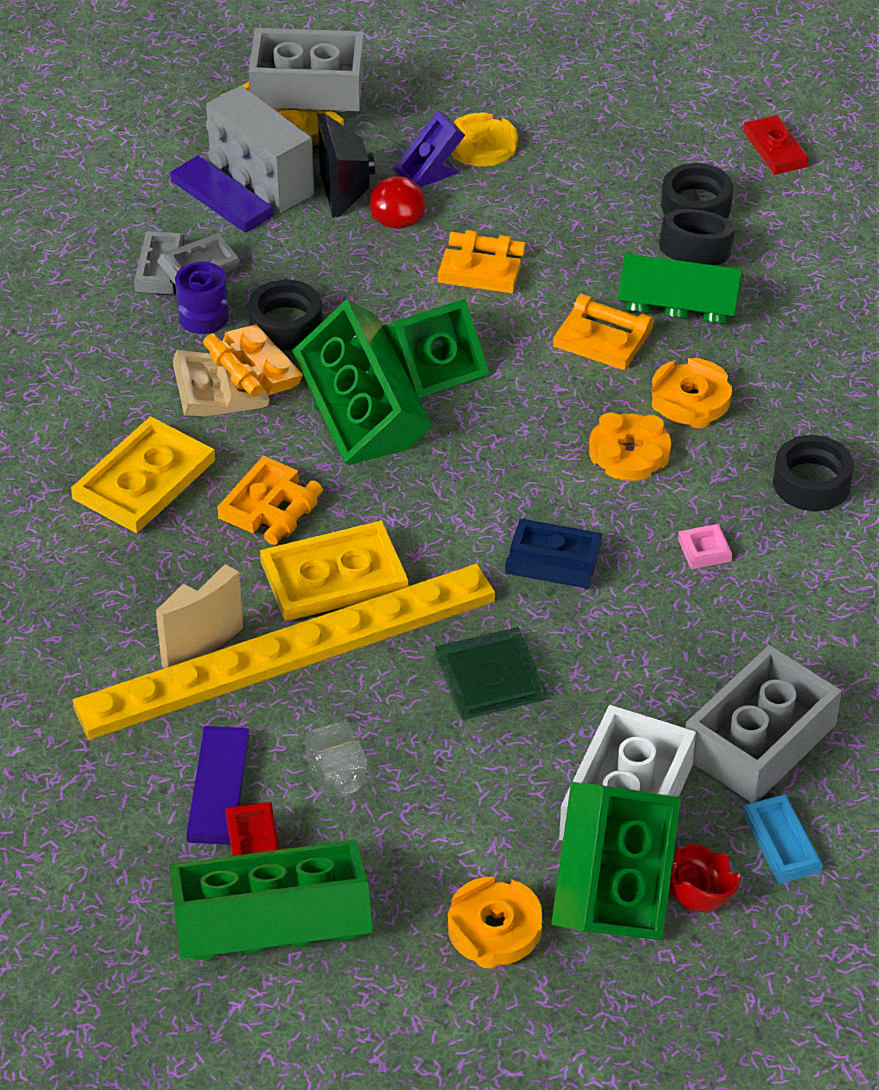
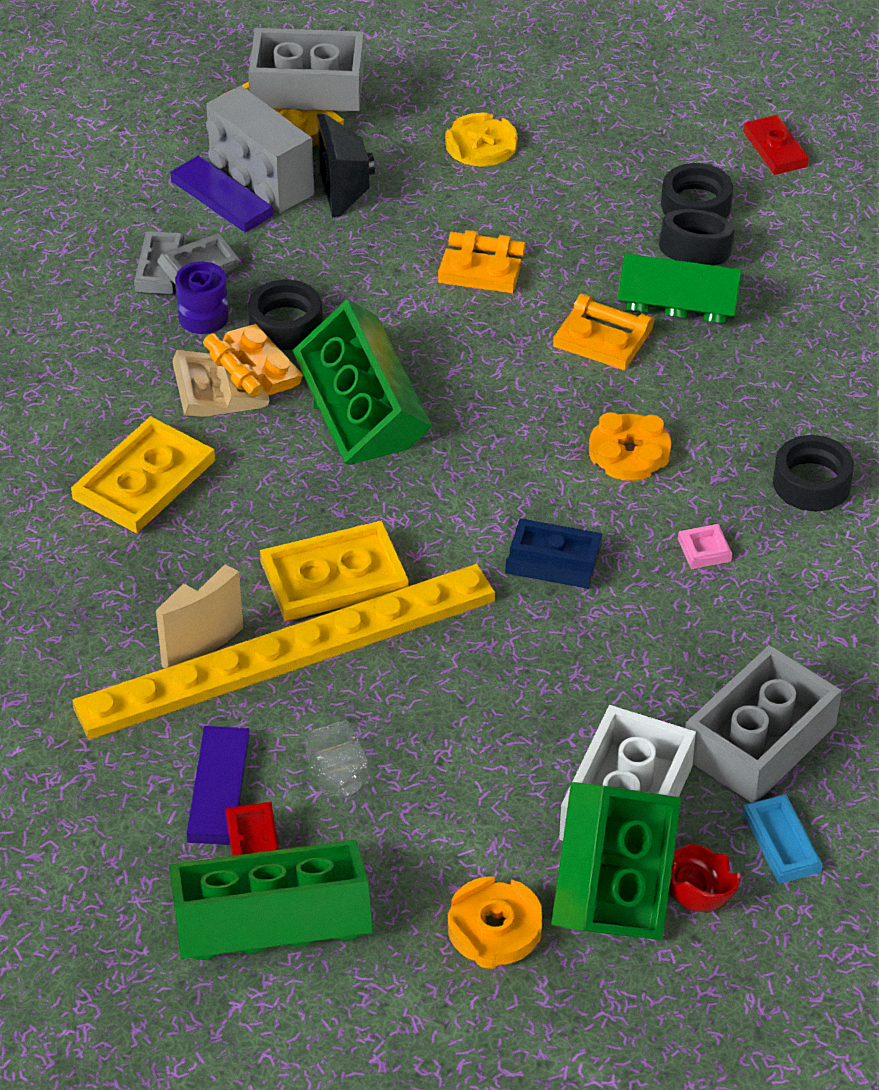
(259, 494): light orange plate -> none
(397, 202): red hair -> none
(428, 154): dark purple slope -> none
(438, 348): green slope -> none
(490, 673): clear green tile -> none
(686, 408): light orange plate -> none

